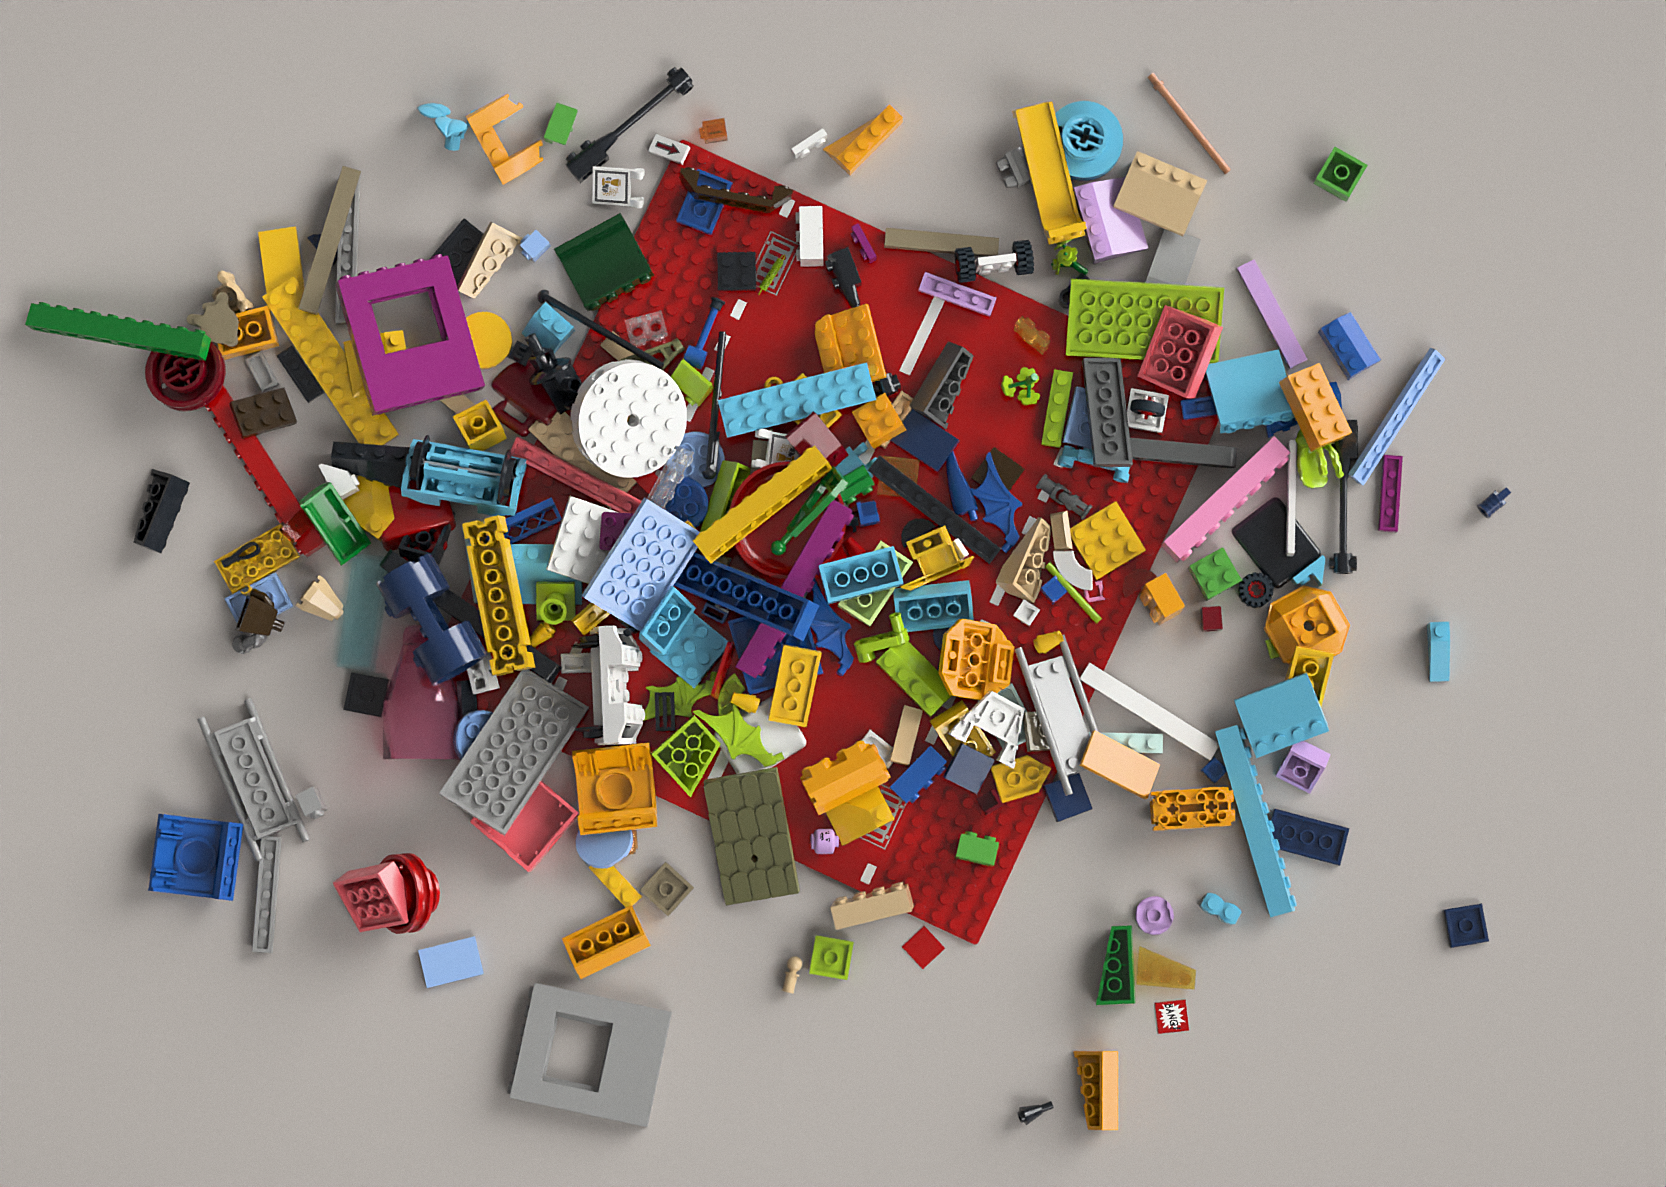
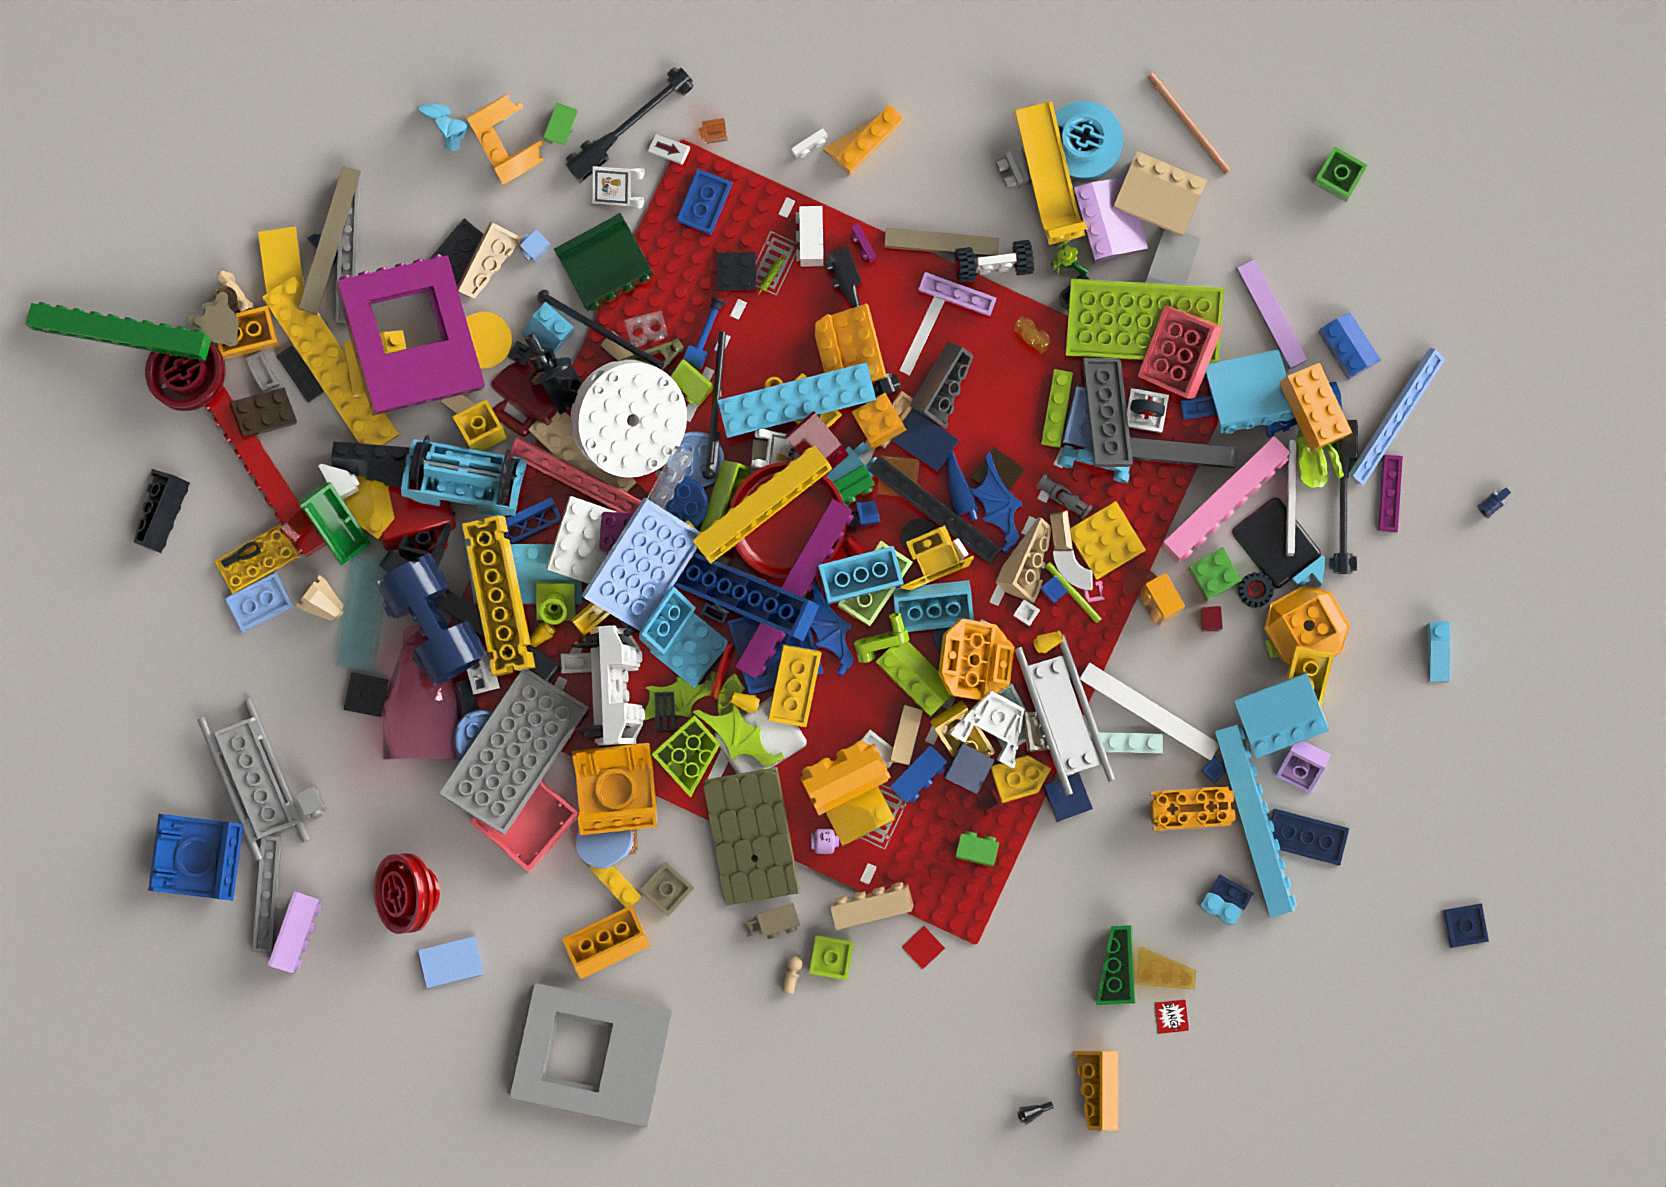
(256, 617): dark brown torso -> none
(294, 932): none -> lavender slope
(374, 896): coral slope -> none
(775, 921): none -> dark tan brick
(780, 196): dark brown slope -> none
(835, 484): green plate -> none
(1026, 379): lime plant -> none
(1119, 765): tile -> none
(1154, 915): lavender tile -> none
(1231, 892): none -> dark blue plate

